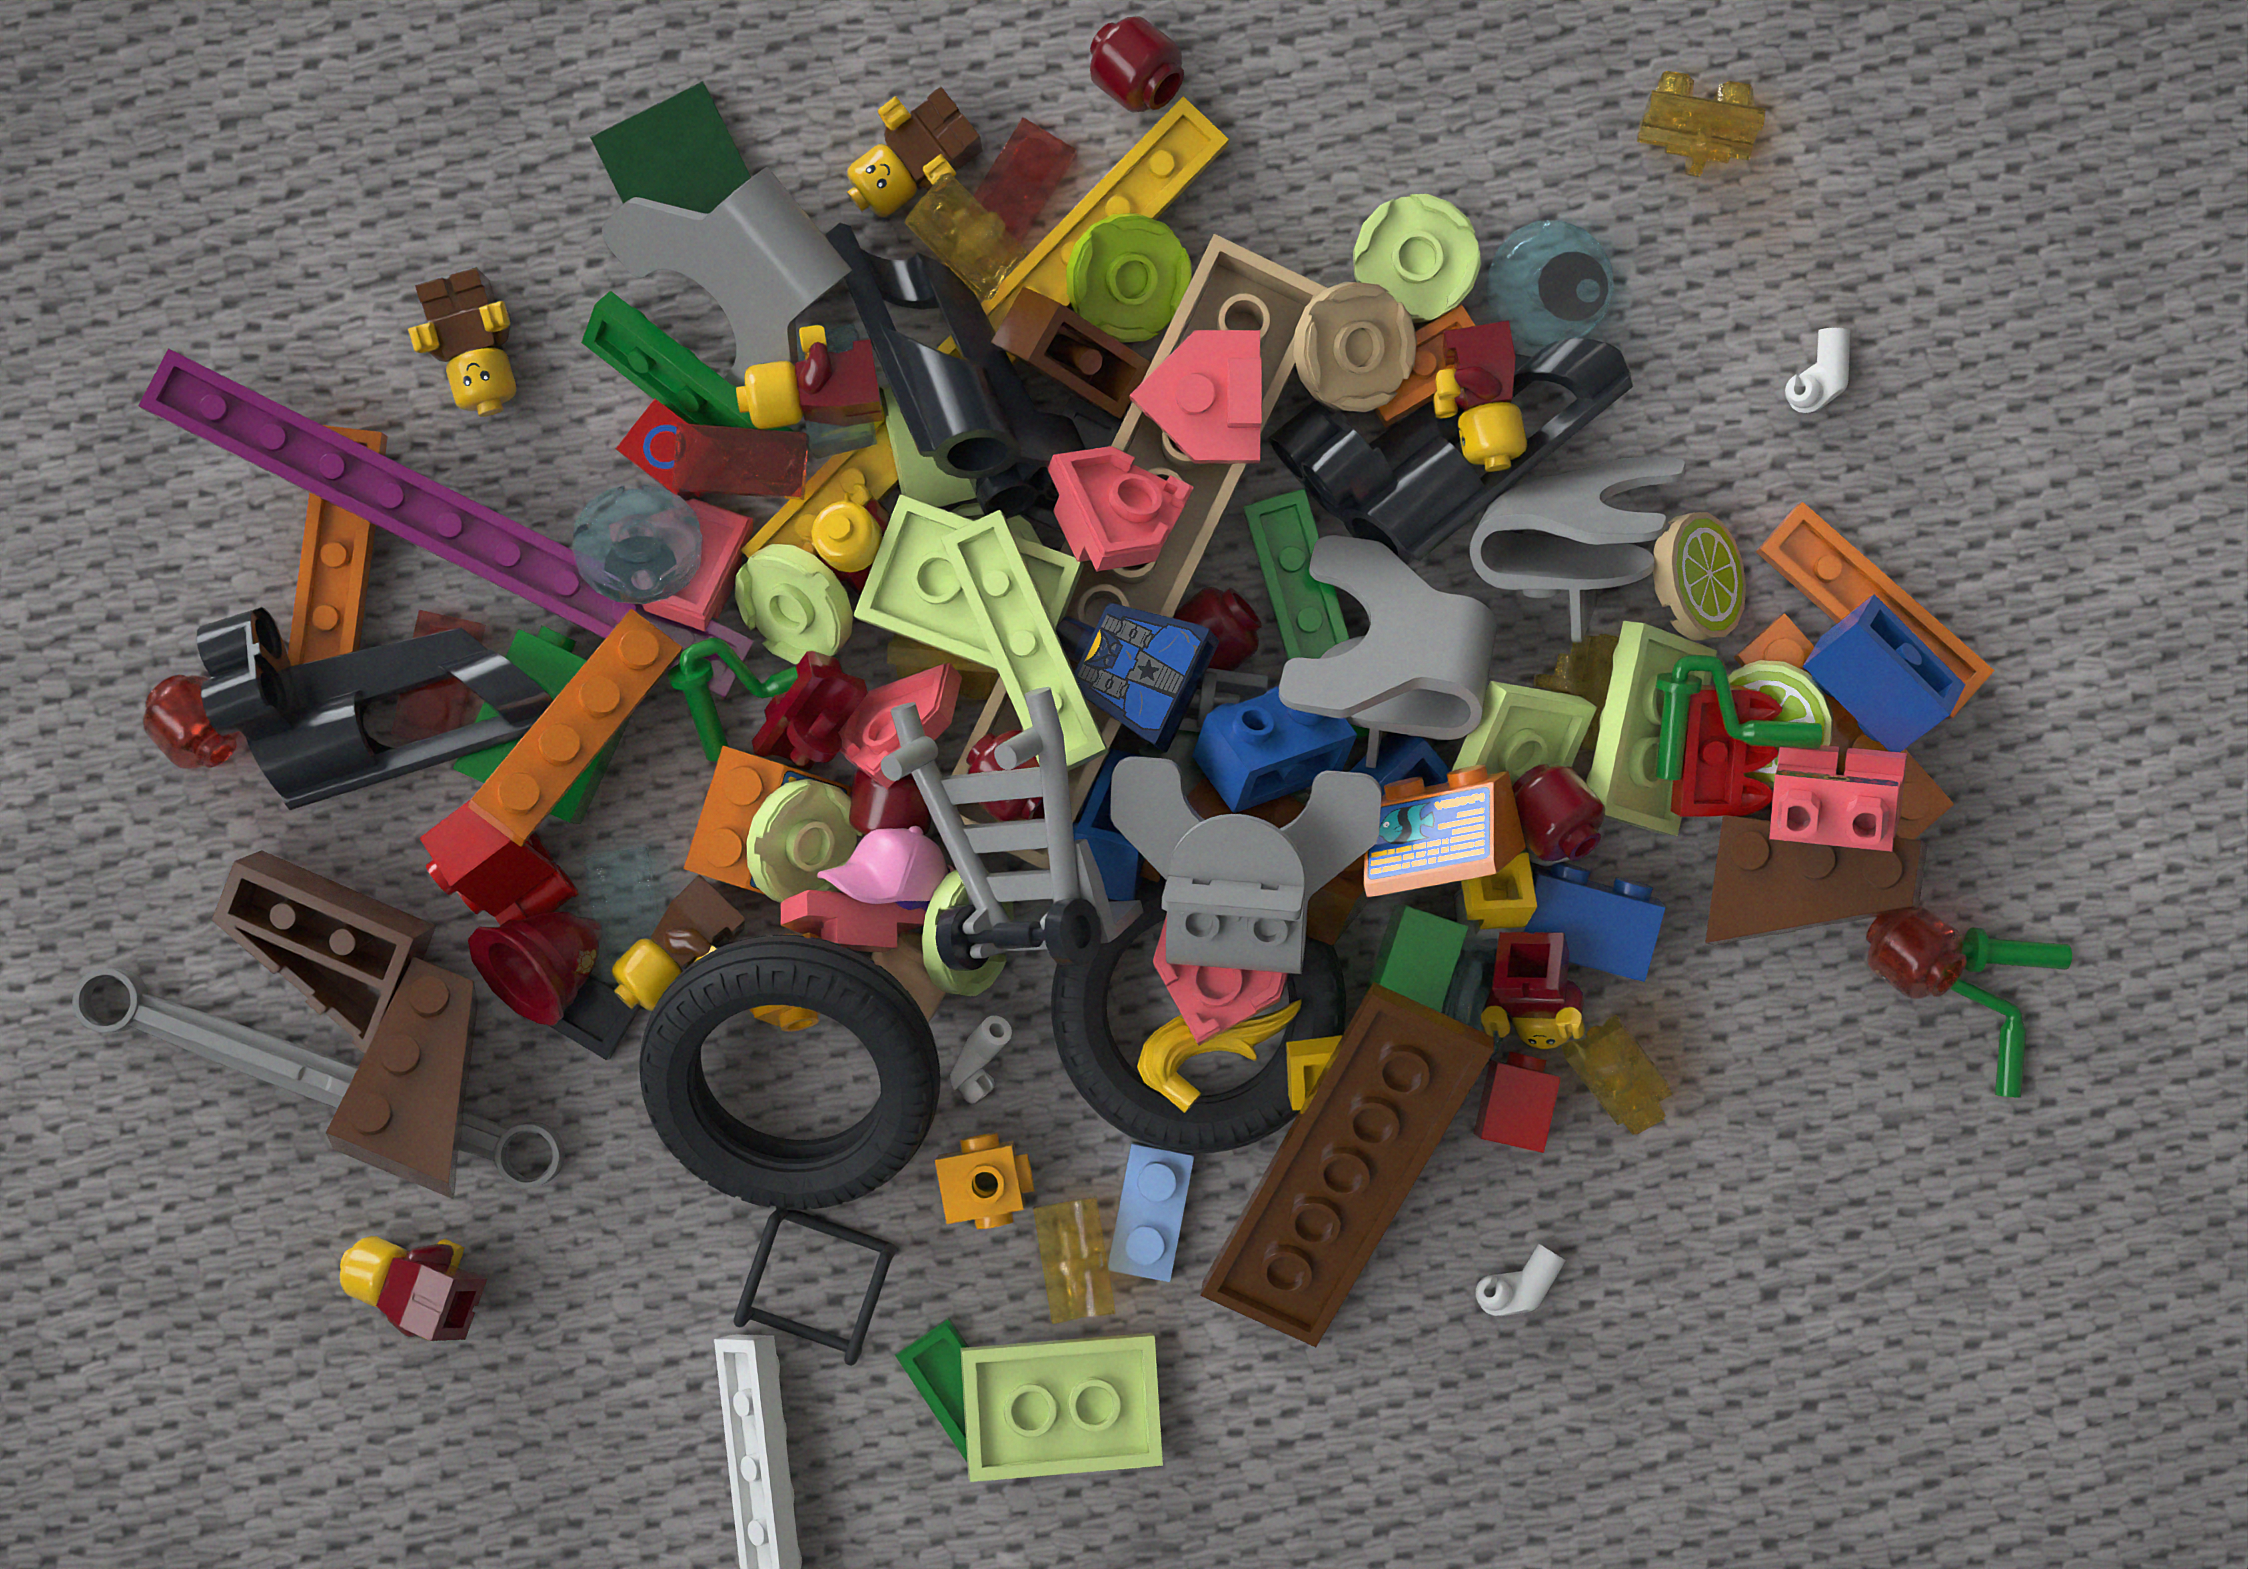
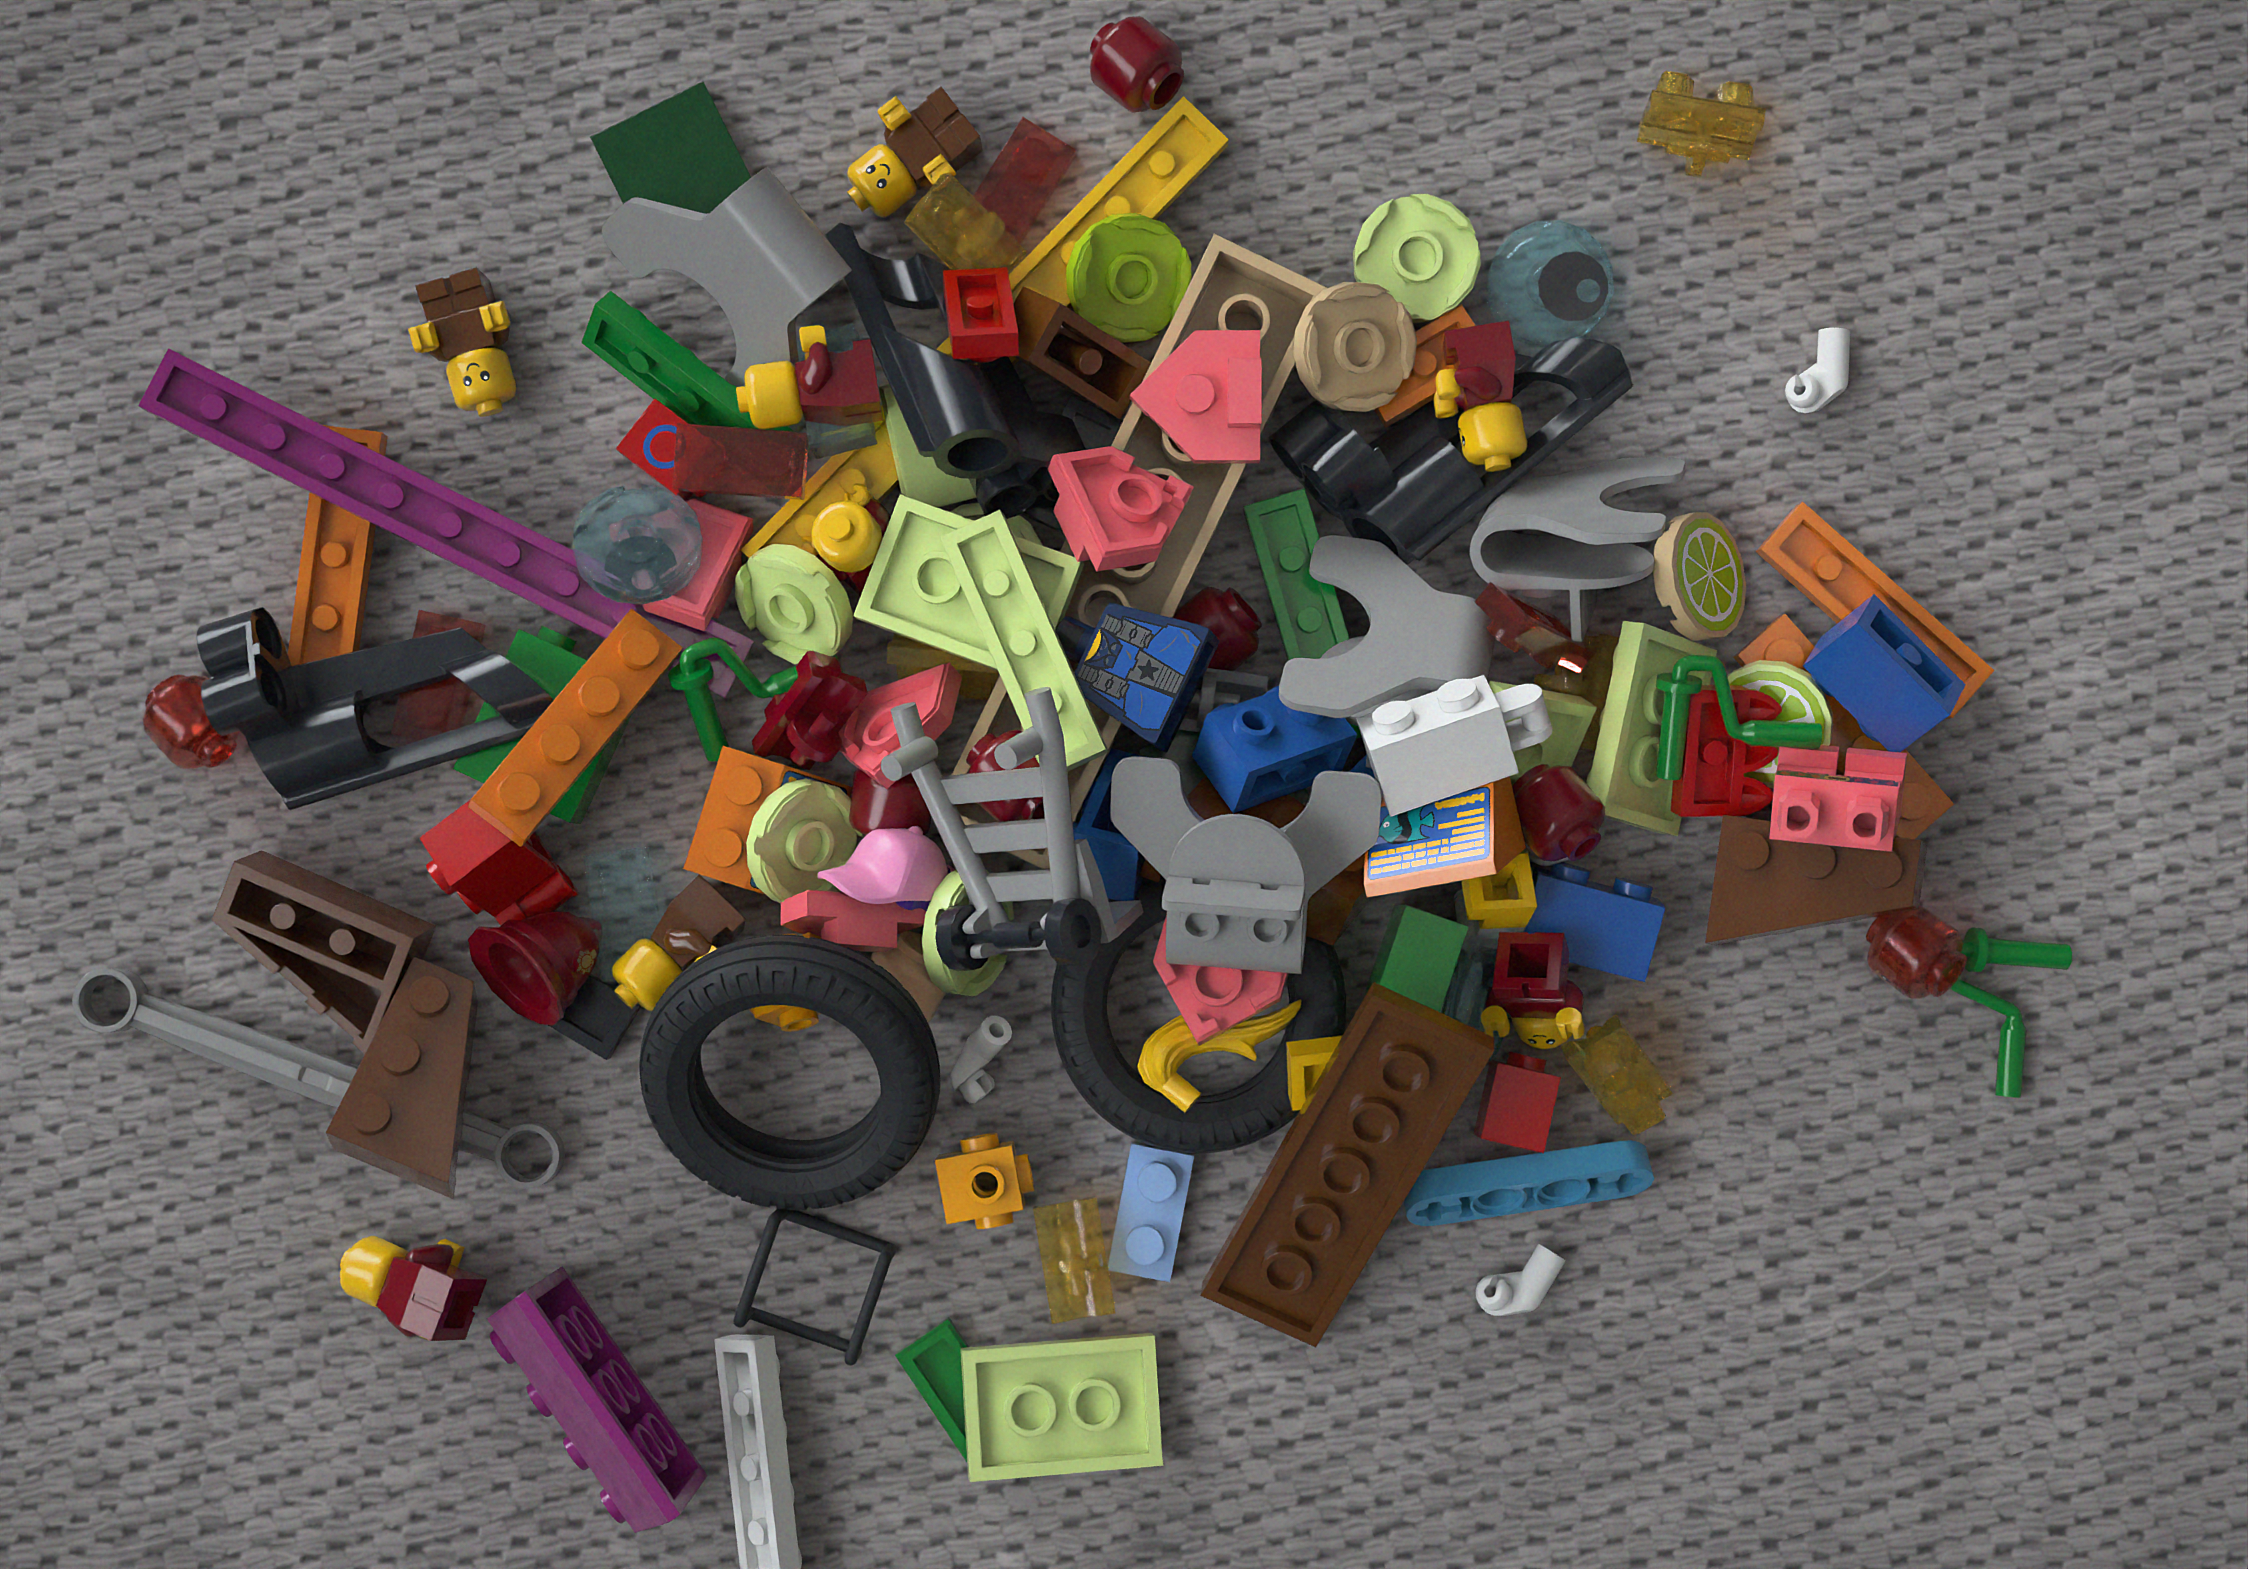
(597, 1402): none -> magenta slope
(980, 314): none -> red plate
(1451, 740): none -> white brick
(1528, 627): none -> clear red plate
(1529, 1183): none -> dark azure beam

